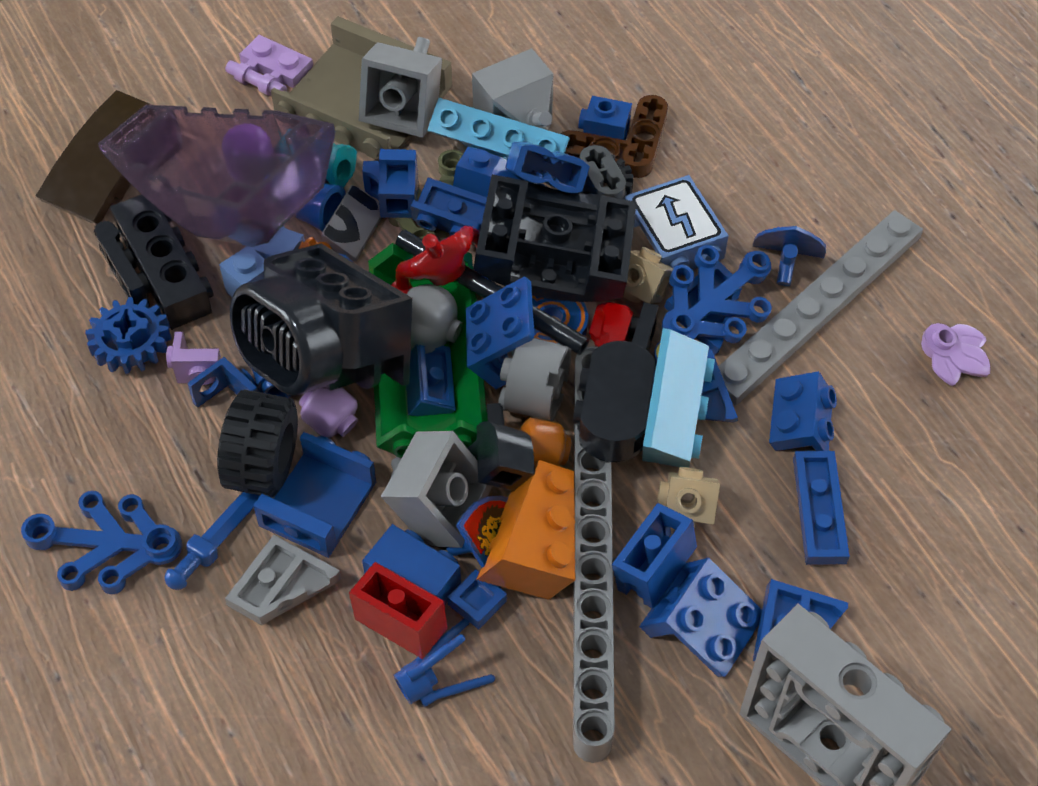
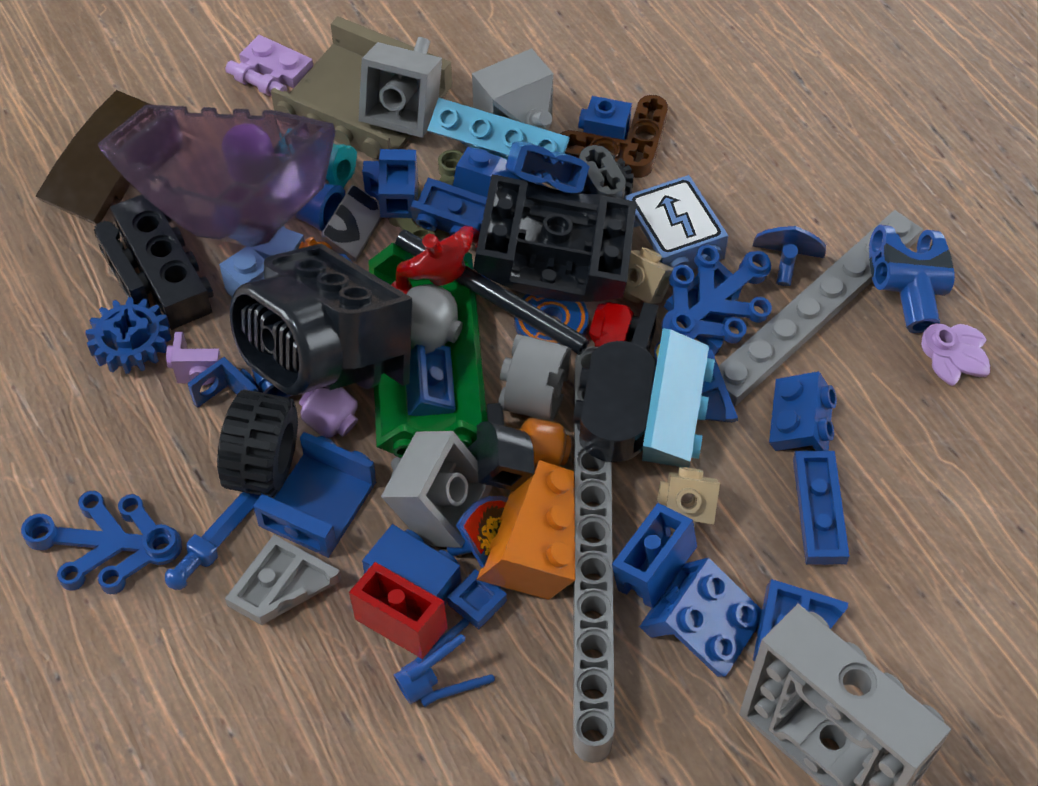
(497, 327): blue bracket -> none
(913, 274): none -> blue connector

